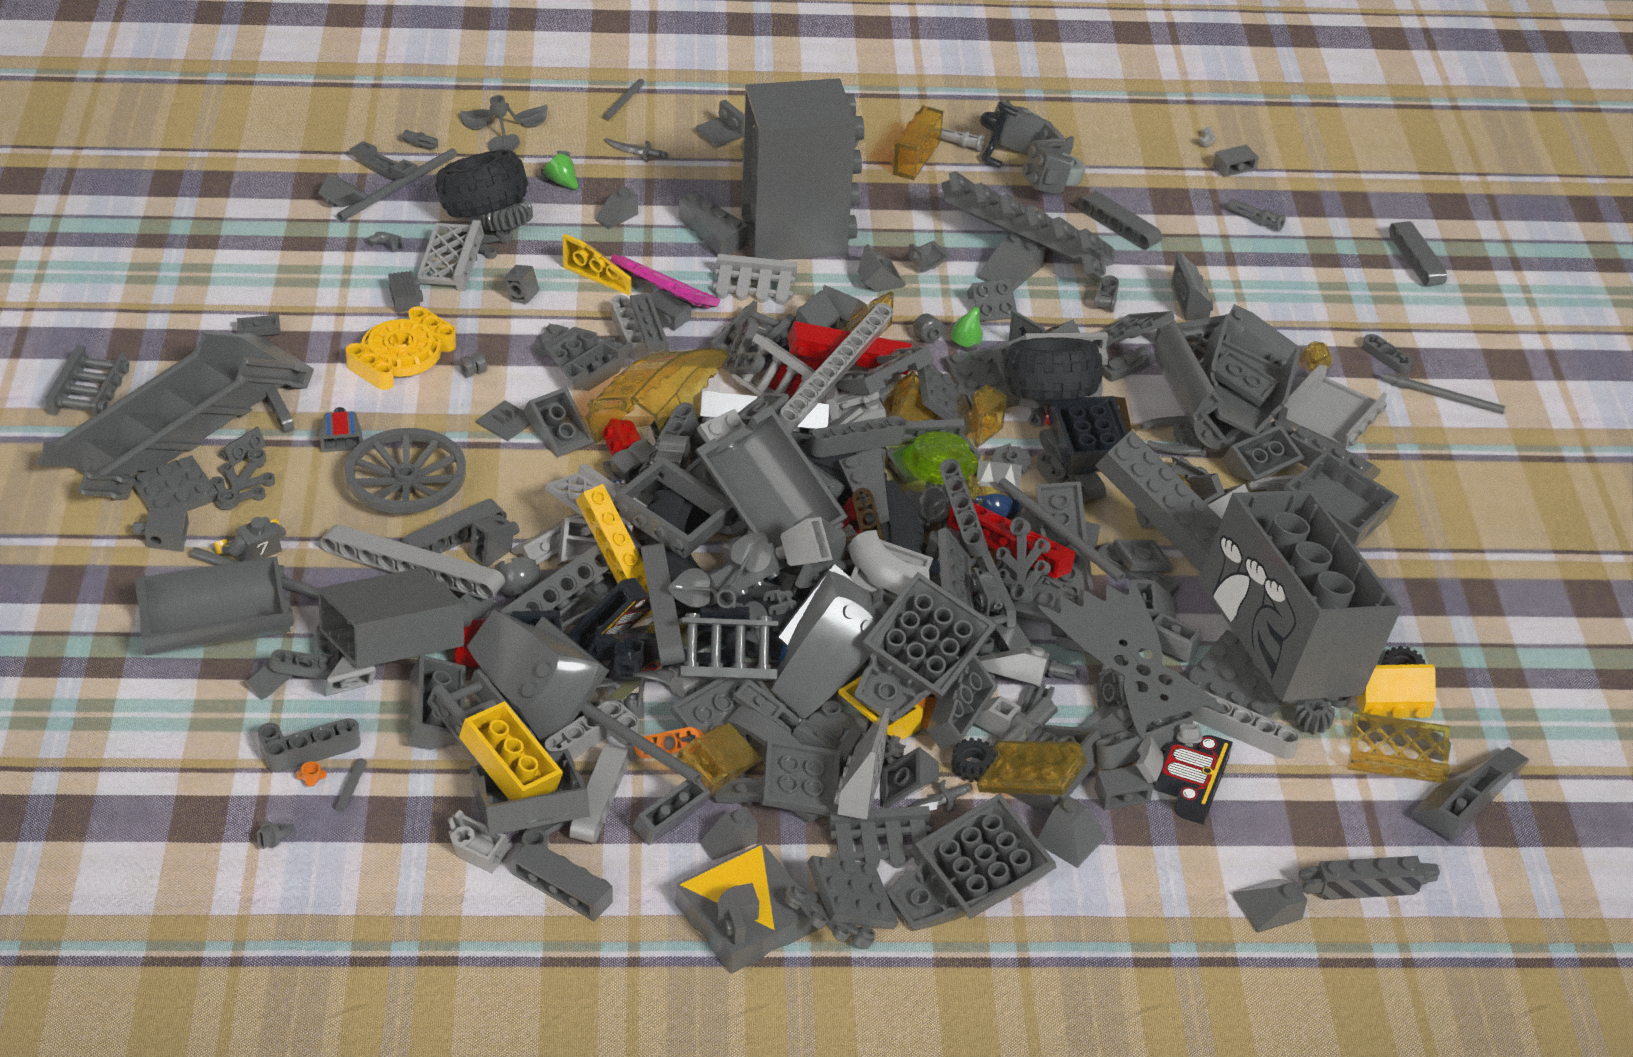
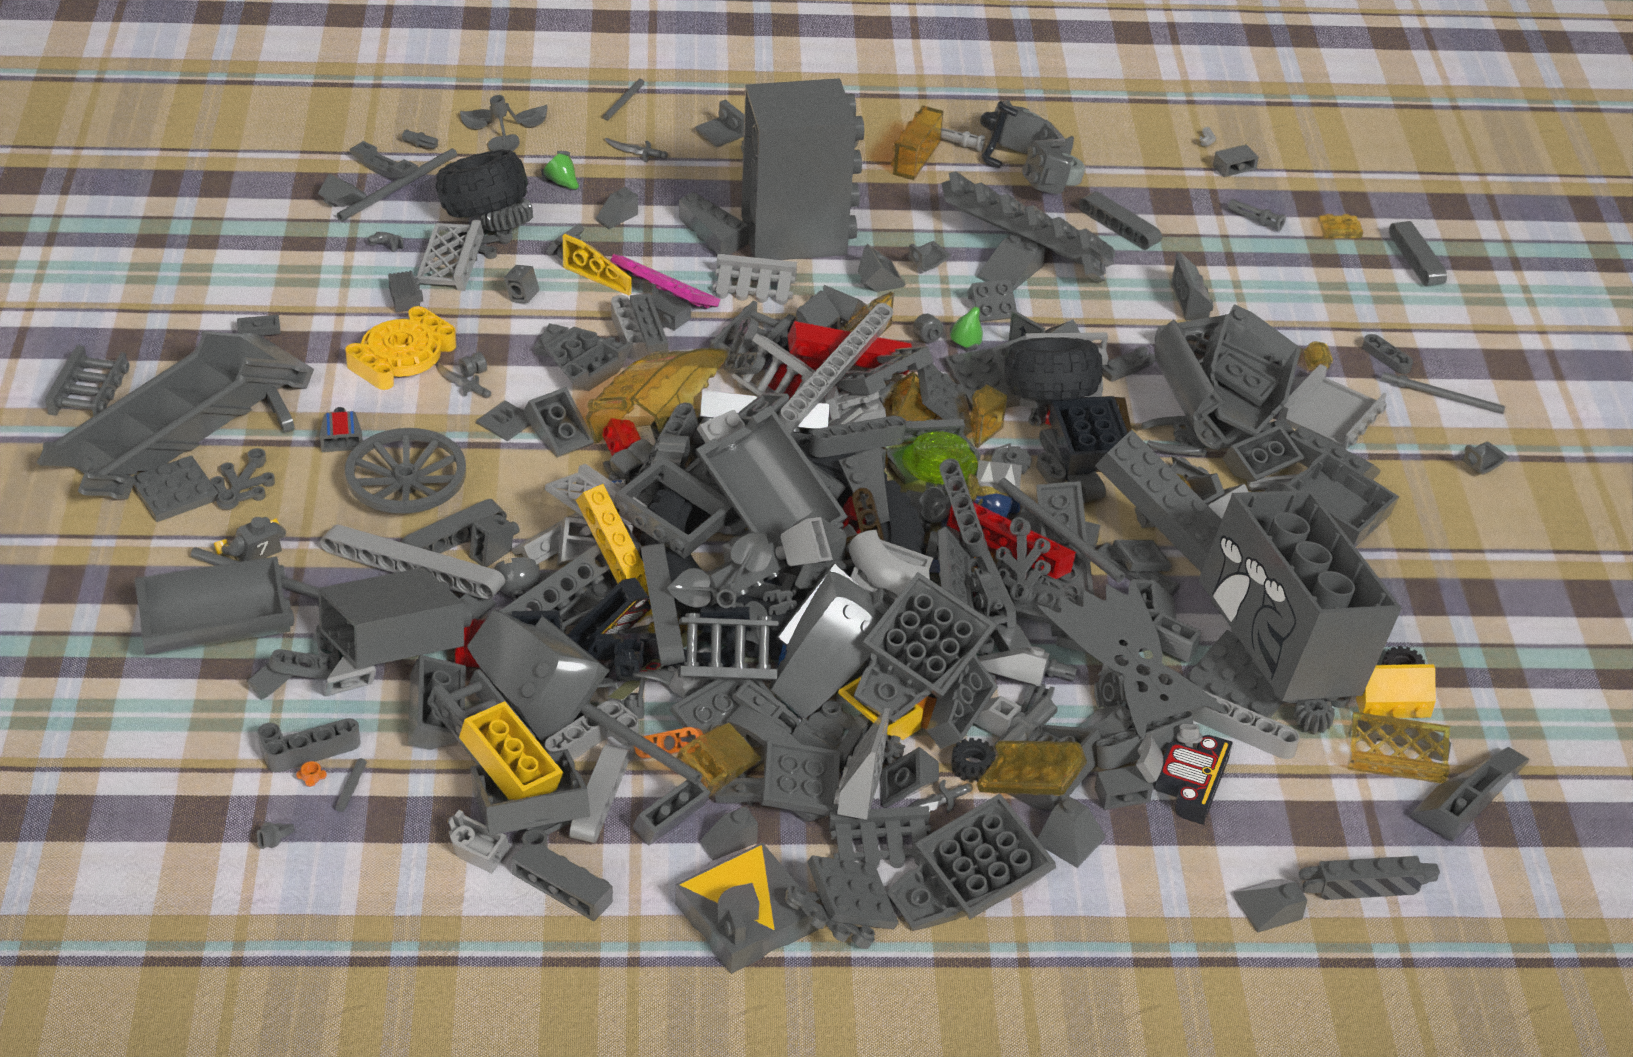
(165, 528): dark grey torso -> none
(239, 449): dark grey hinge -> none
(468, 386): none -> dark grey piece
(557, 244): none -> dark grey plate
(1107, 293): dark grey piece -> none
(1136, 324): dark grey plate -> none
(1340, 226): none -> clear yellow plate
(1484, 457): none -> dark grey piece

